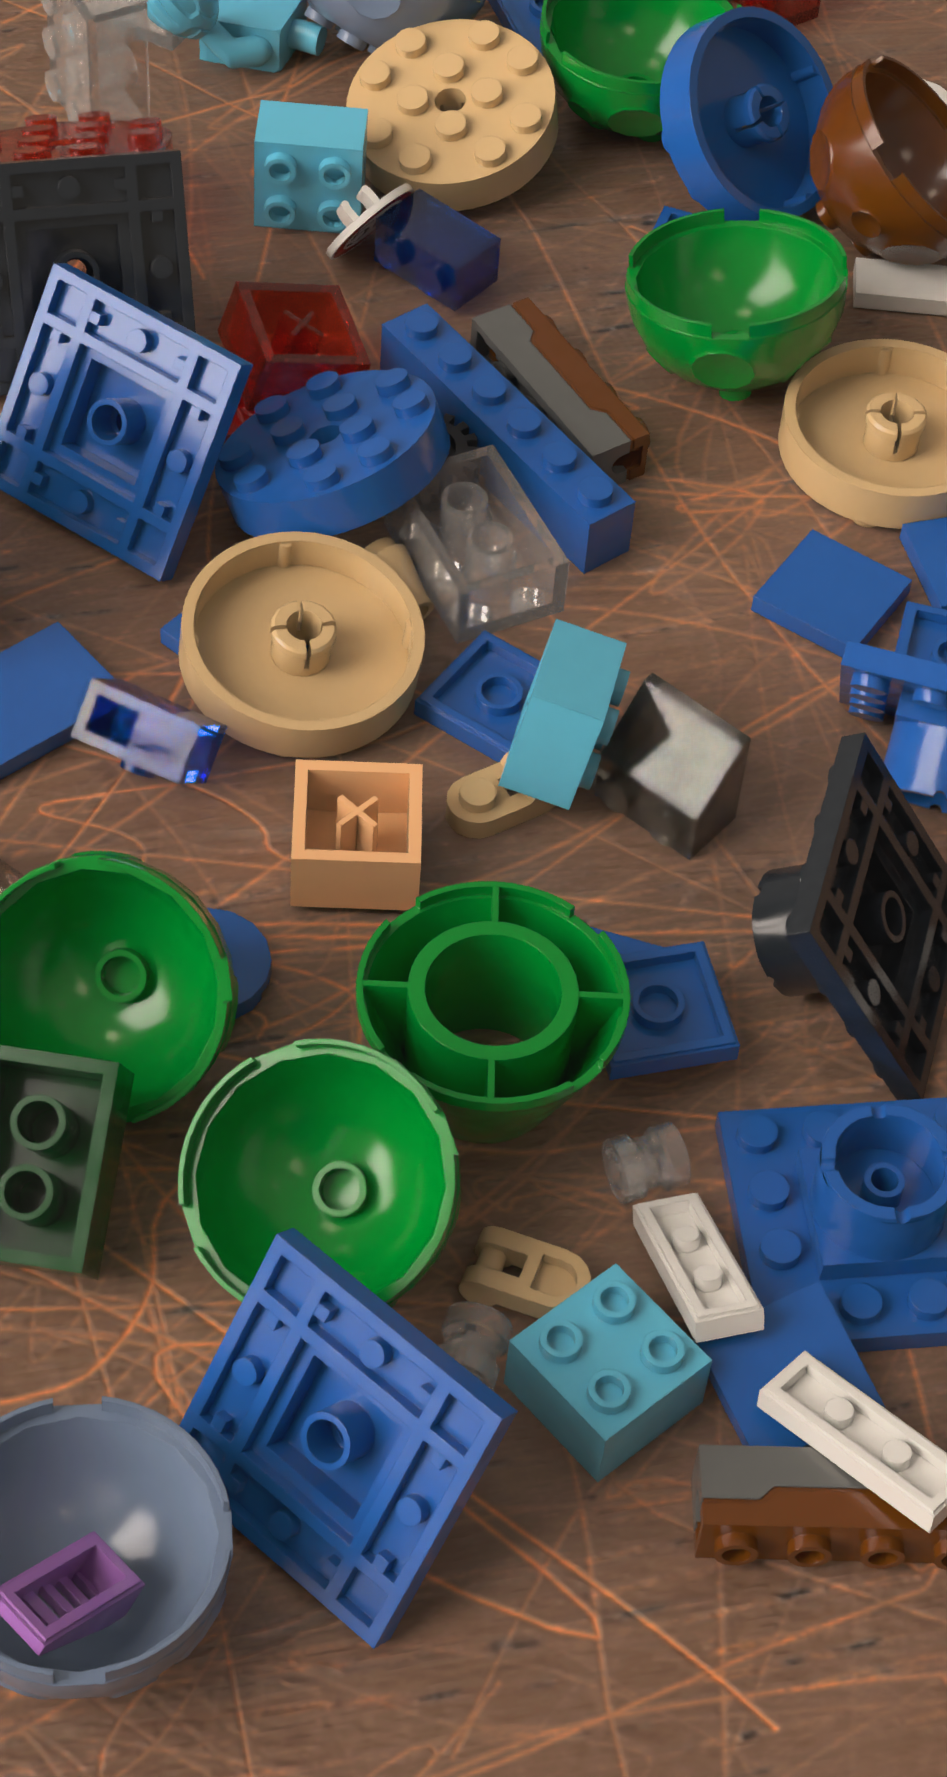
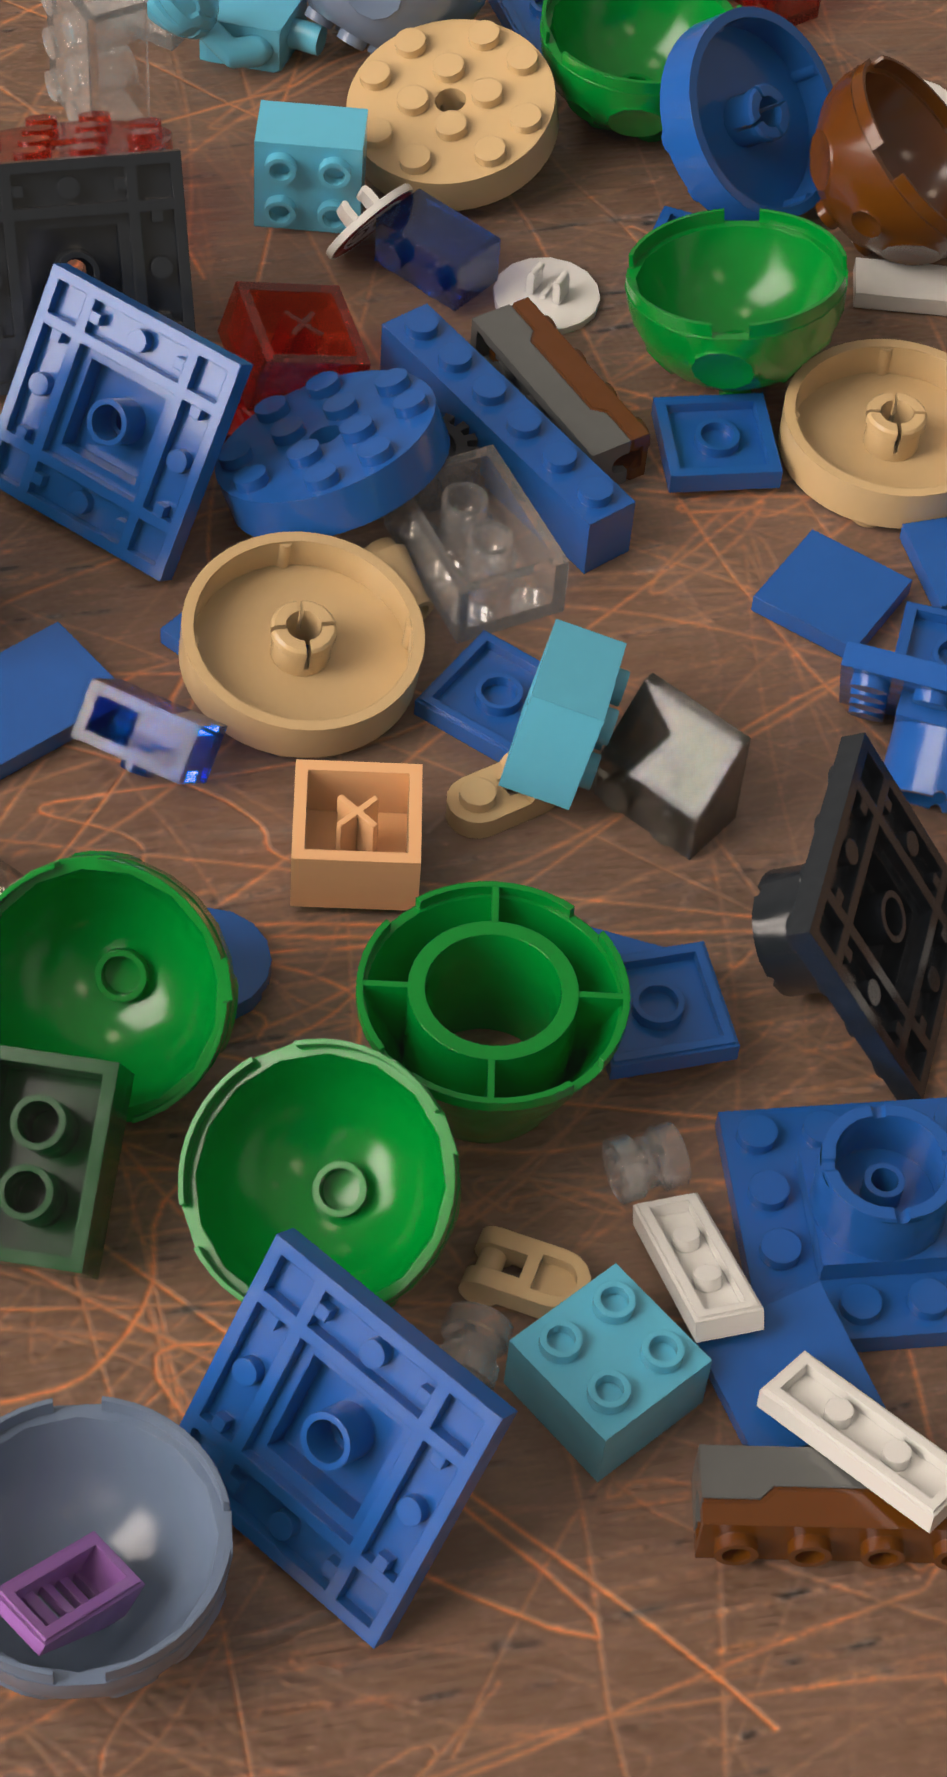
(554, 286): none -> white piece
(716, 442): none -> blue plate

